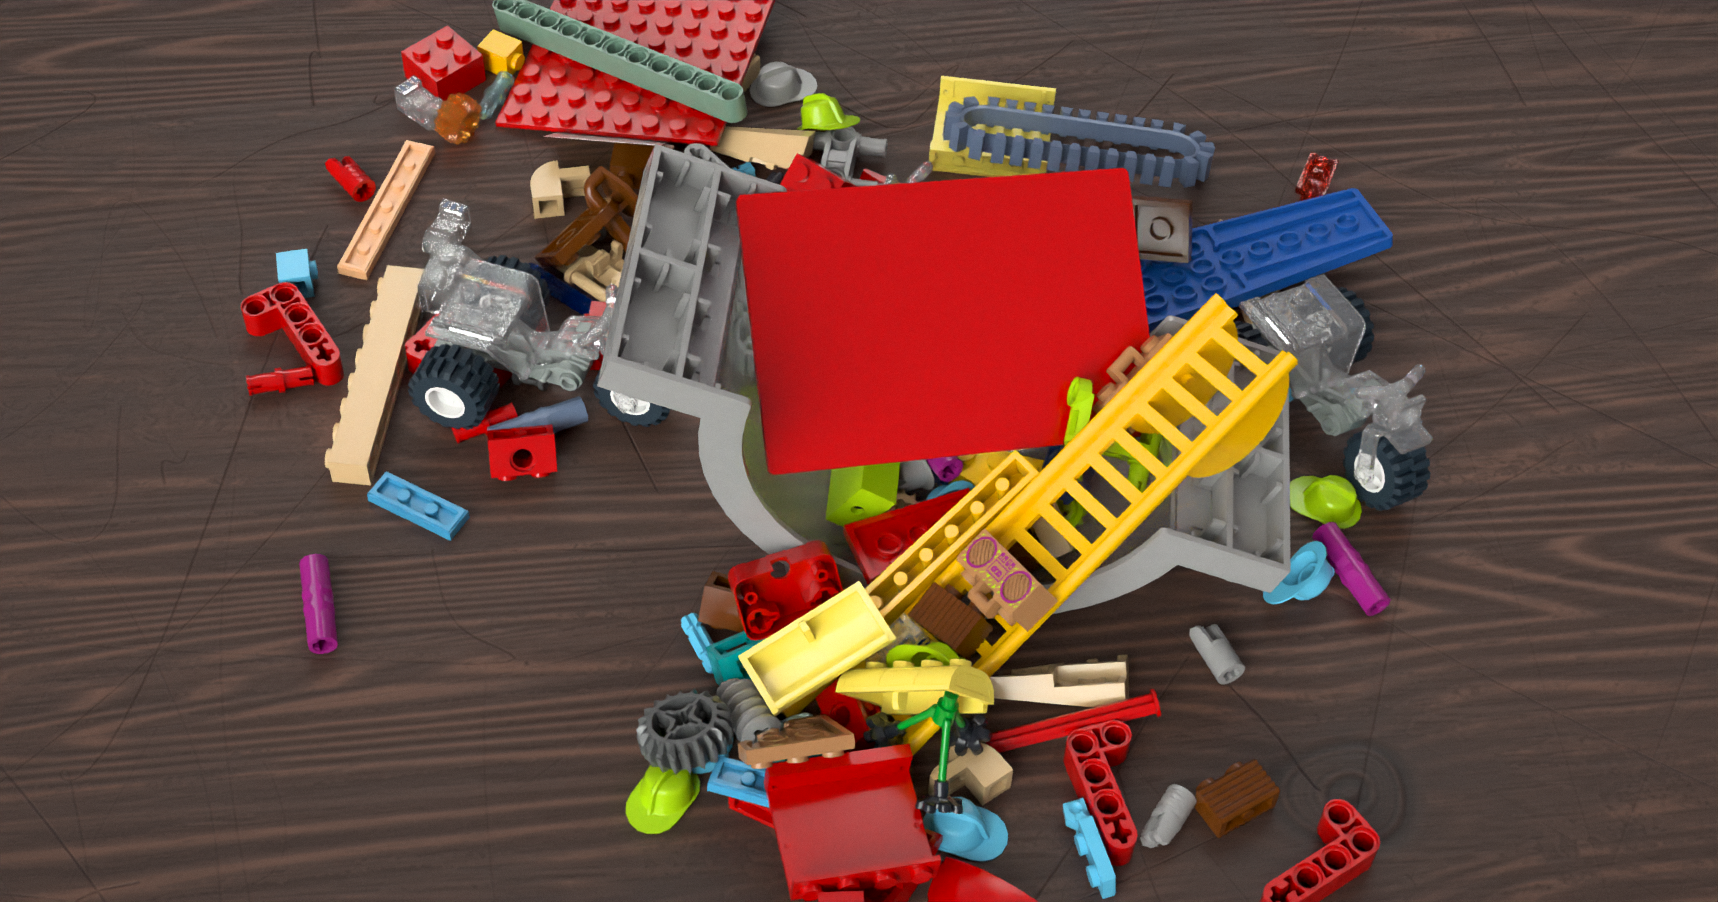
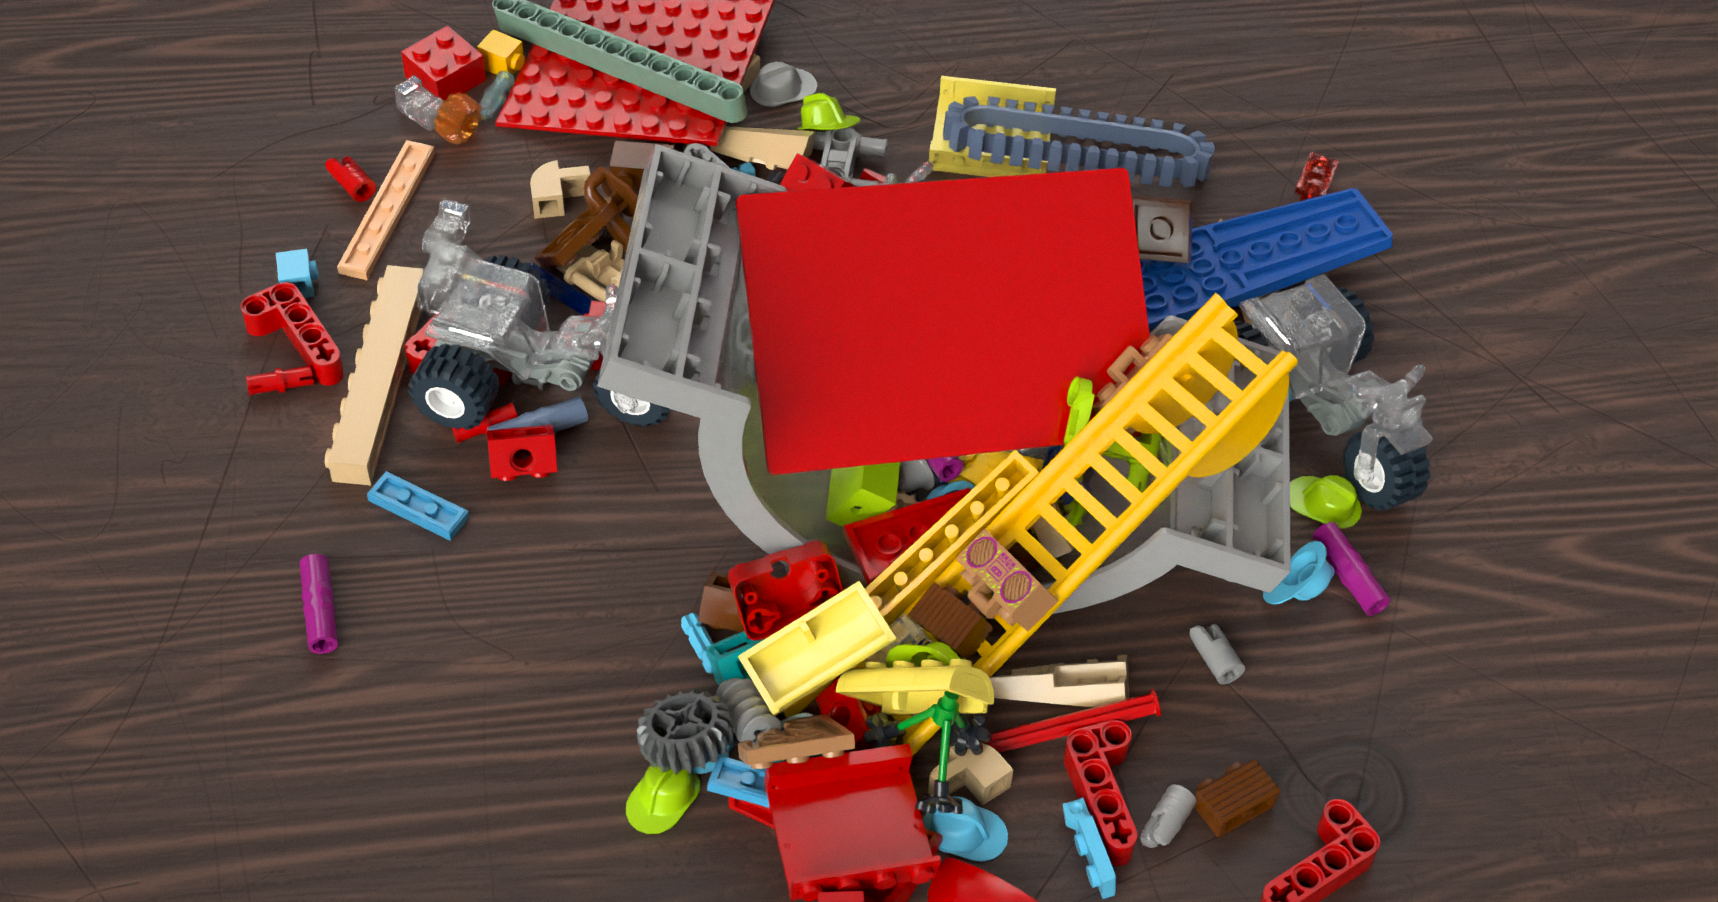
(604, 138): white sticker -> none

